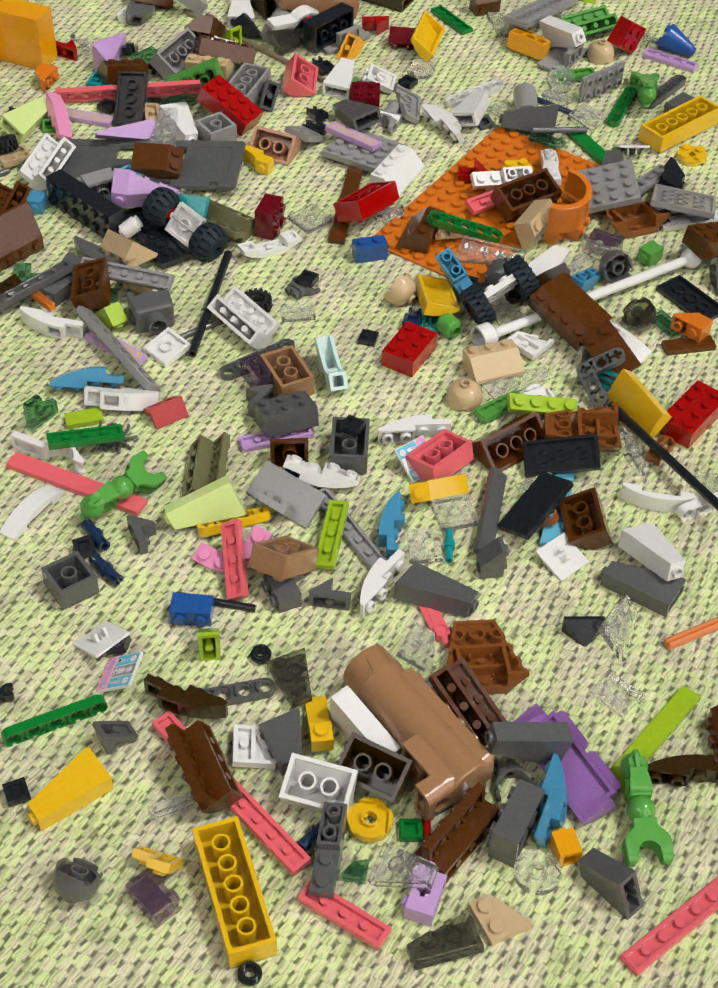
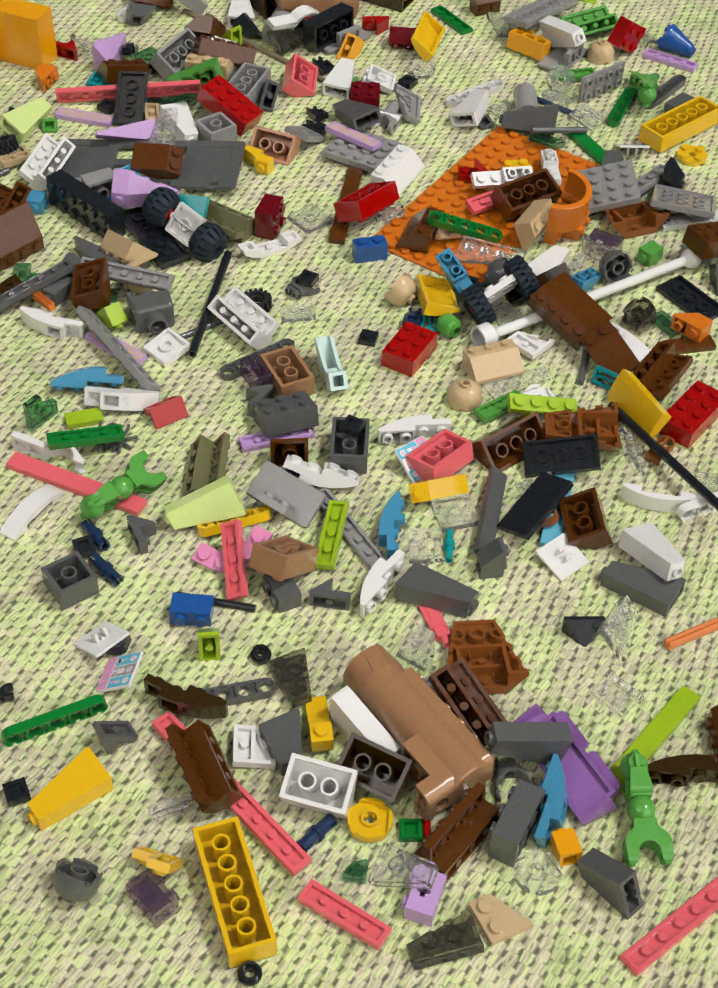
(59, 115): bright pink slope -> none
(130, 227): white brick -> none
(329, 850): dark grey slope -> none
(443, 120): white slope -> none
(592, 375): dark grey beam -> none
(662, 369): none -> reddish brown brick

